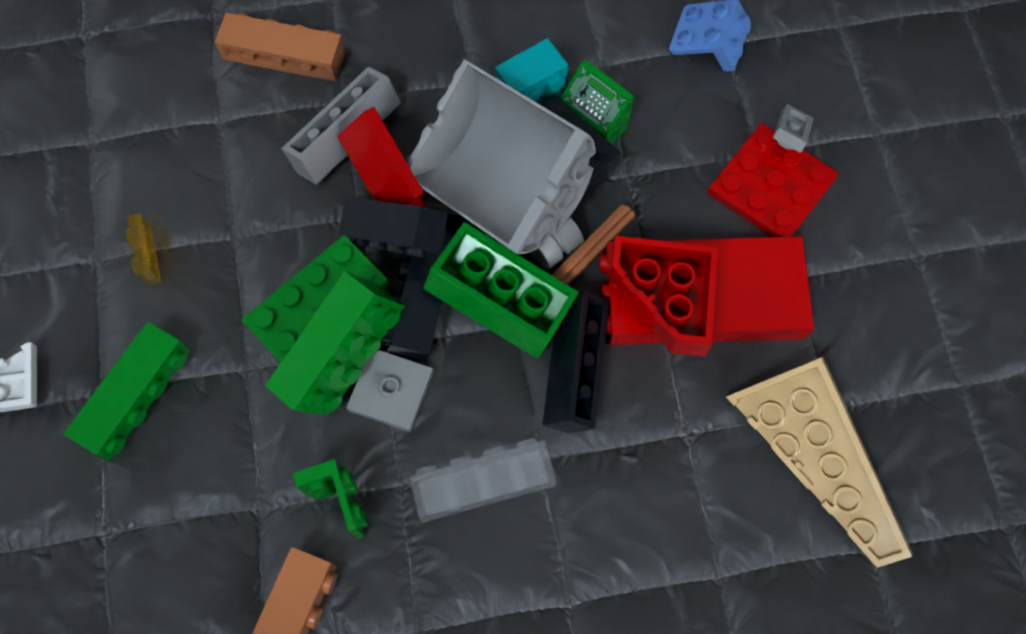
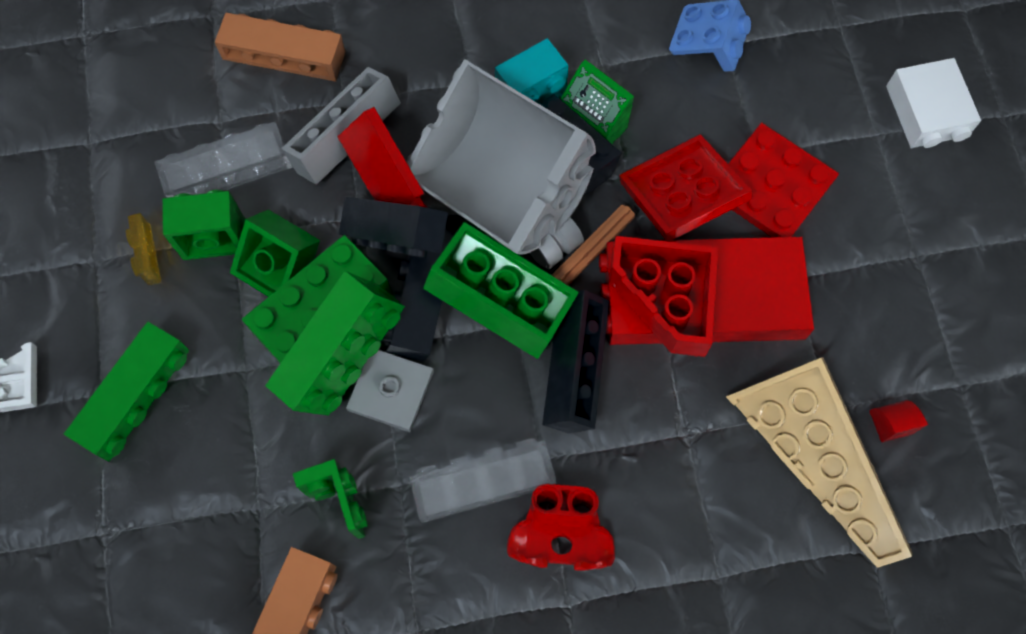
(202, 224): none -> green brick
(224, 162): none -> clear brick
(271, 252): none -> green slope
(532, 537): none -> red piece
(685, 187): none -> red plate
(793, 129): light grey plate -> none
(897, 420): none -> red brick
(933, 103): none -> white brick

